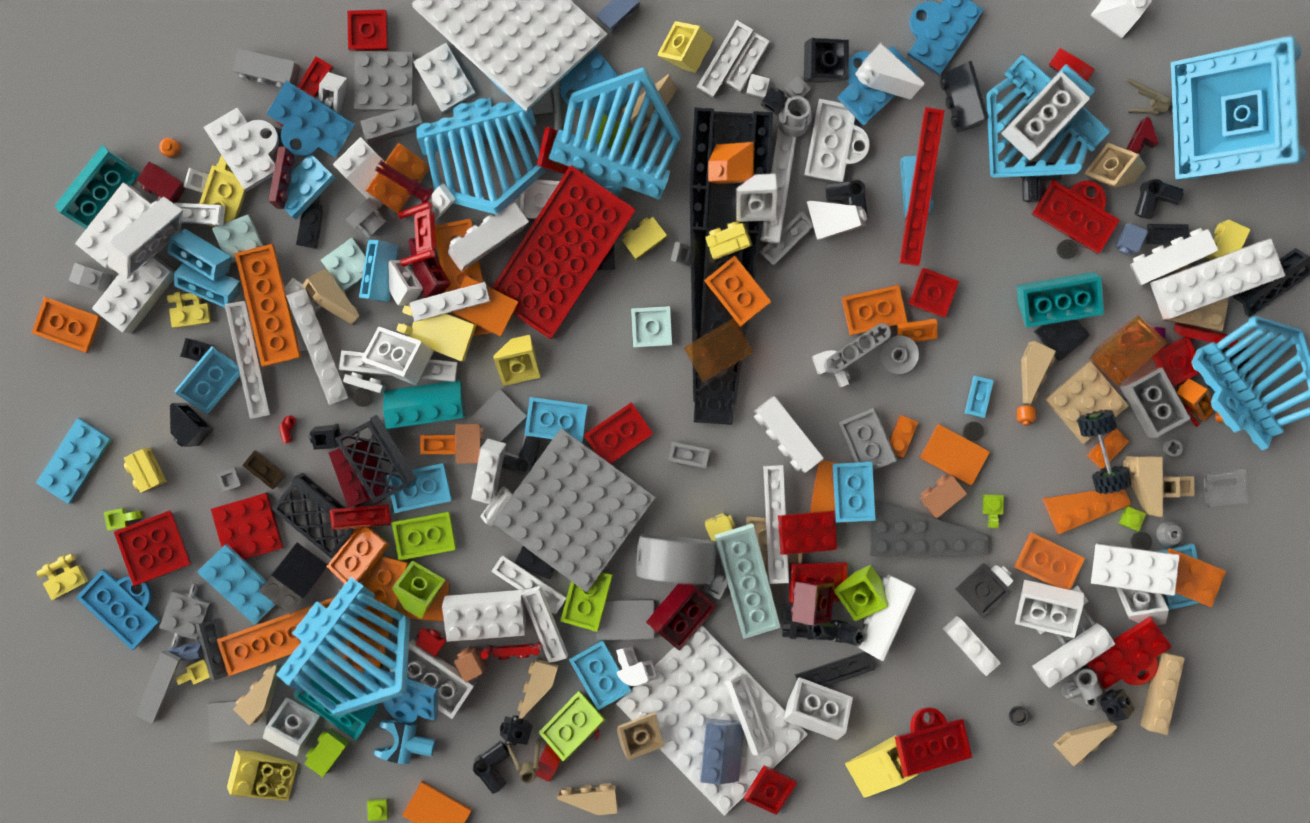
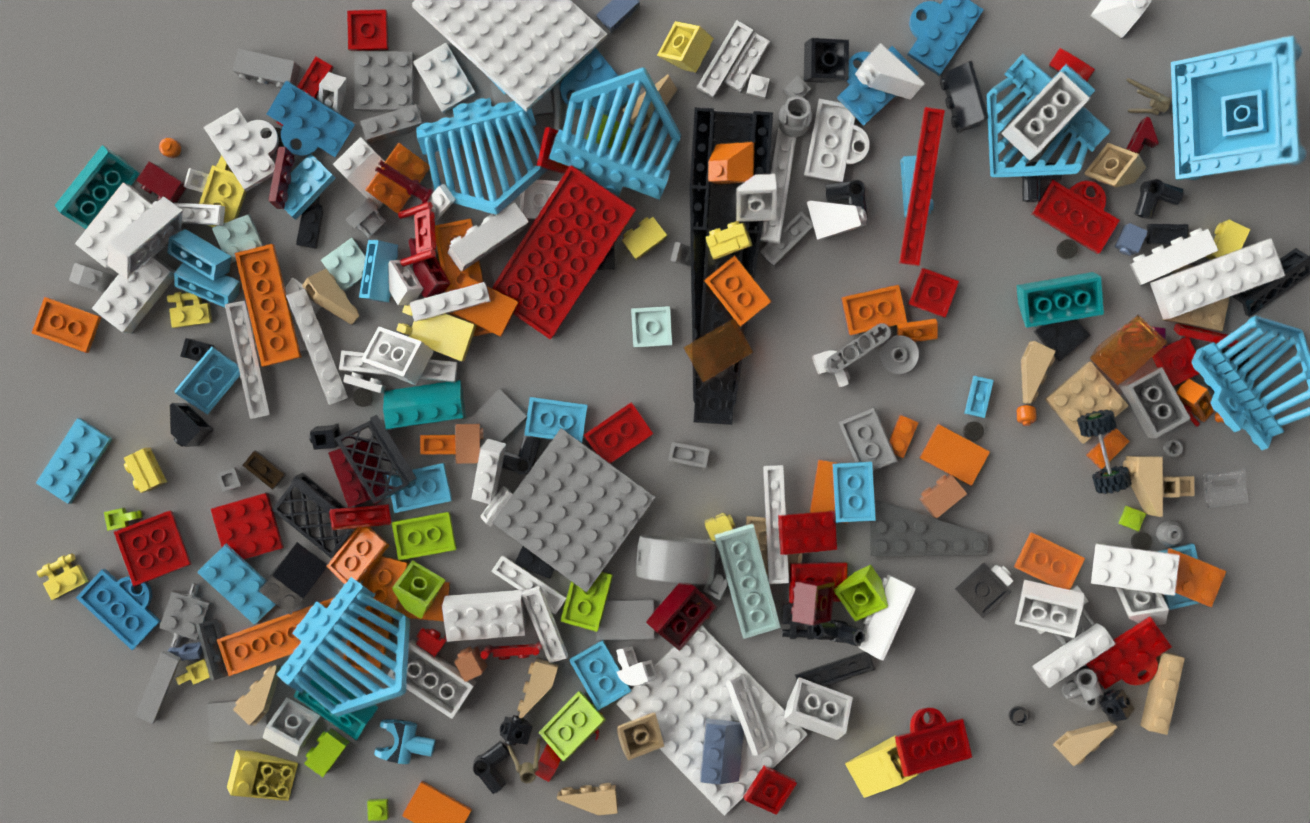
(285, 427): red arm -> none
(417, 701): dark azure plate -> none
(517, 361): light yellow slope -> none
(774, 100): black brick -> none
(788, 434): white brick -> none
(971, 645): white brick -> none
(993, 506): lime plate -> none
(1082, 507): orange wing -> none

